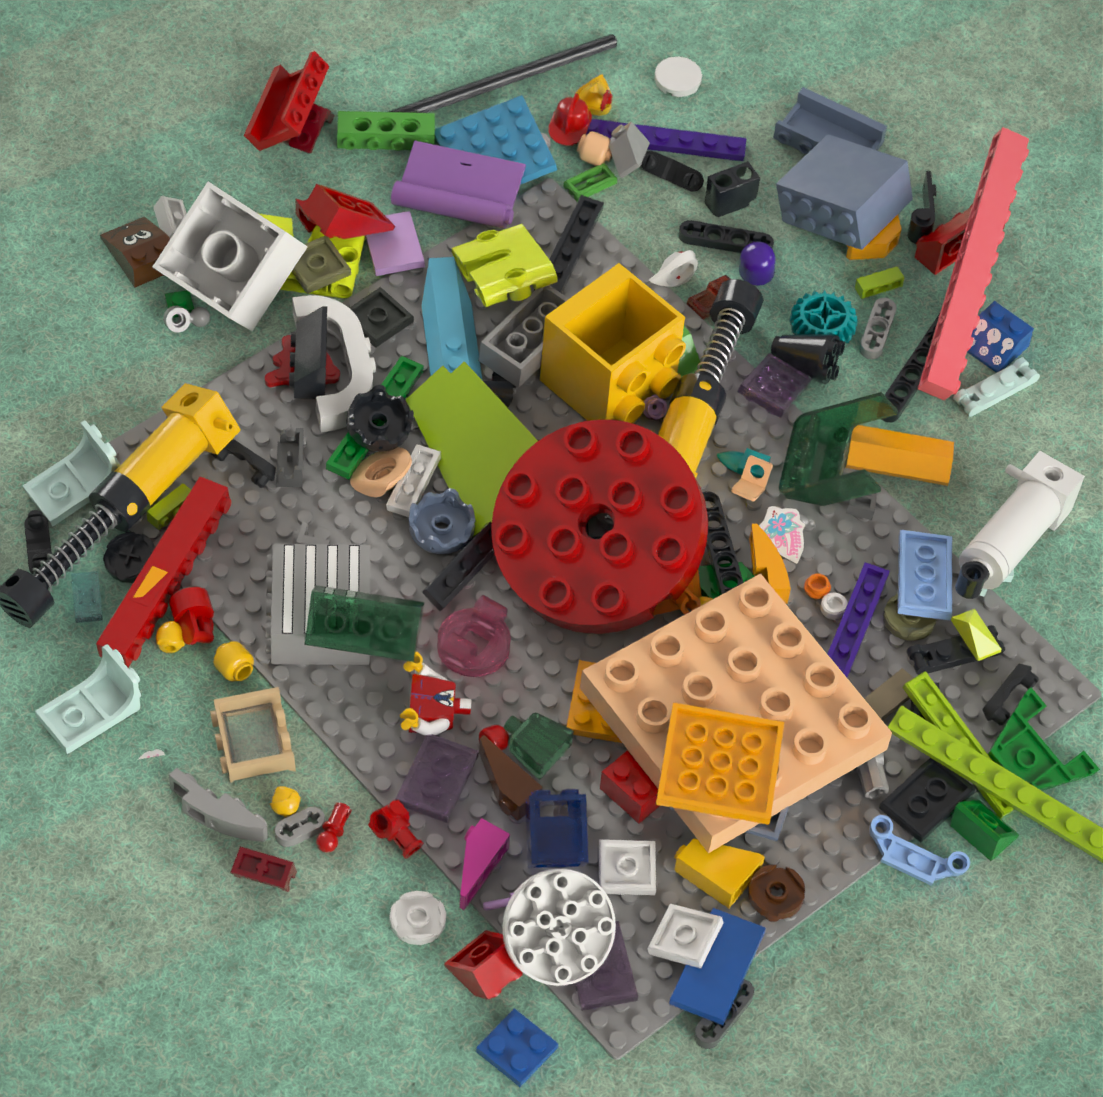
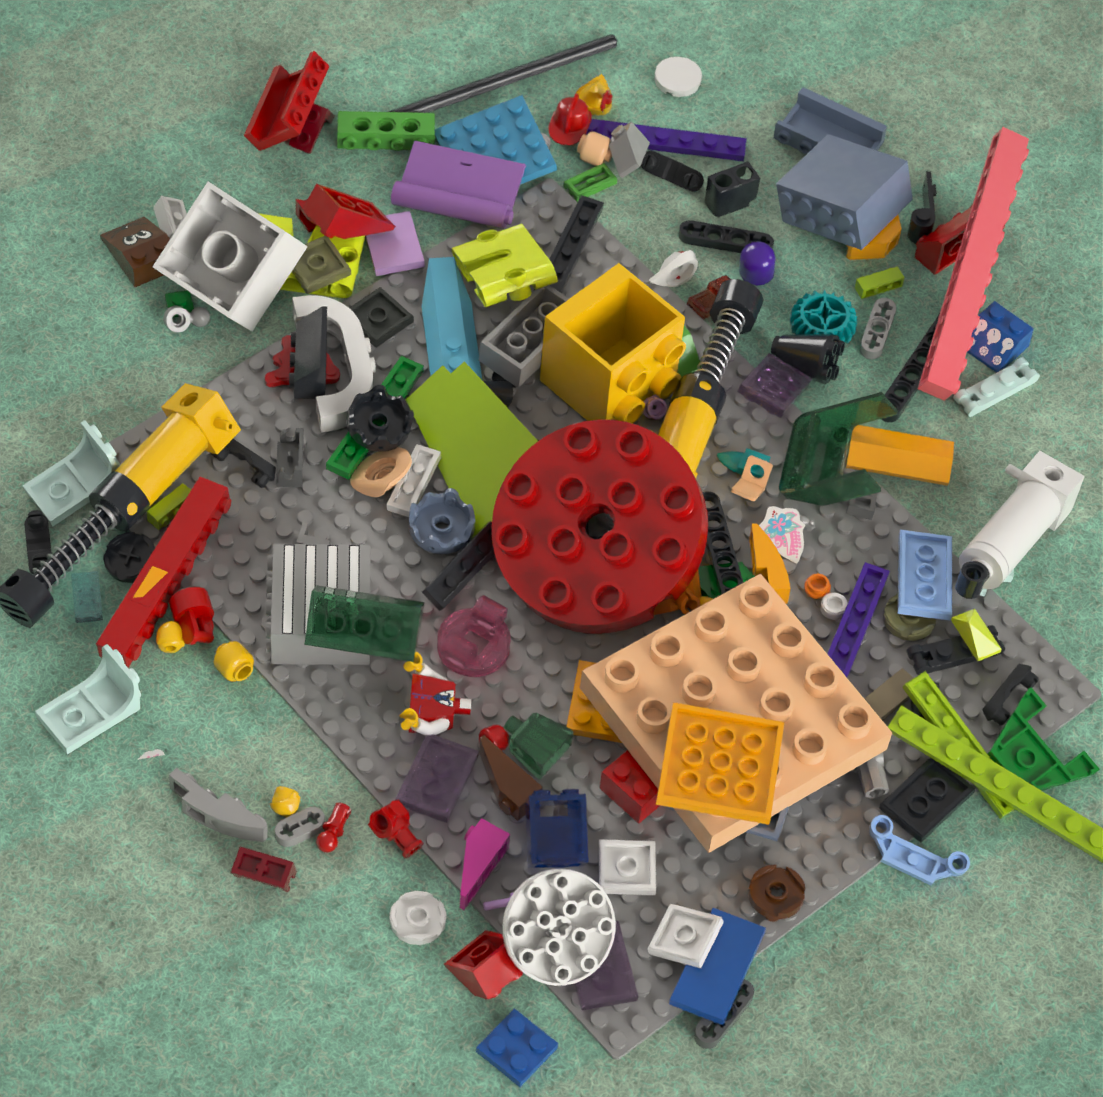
(252, 734): window -> none
(721, 873): yellow slope -> none
(982, 828): green slope -> none

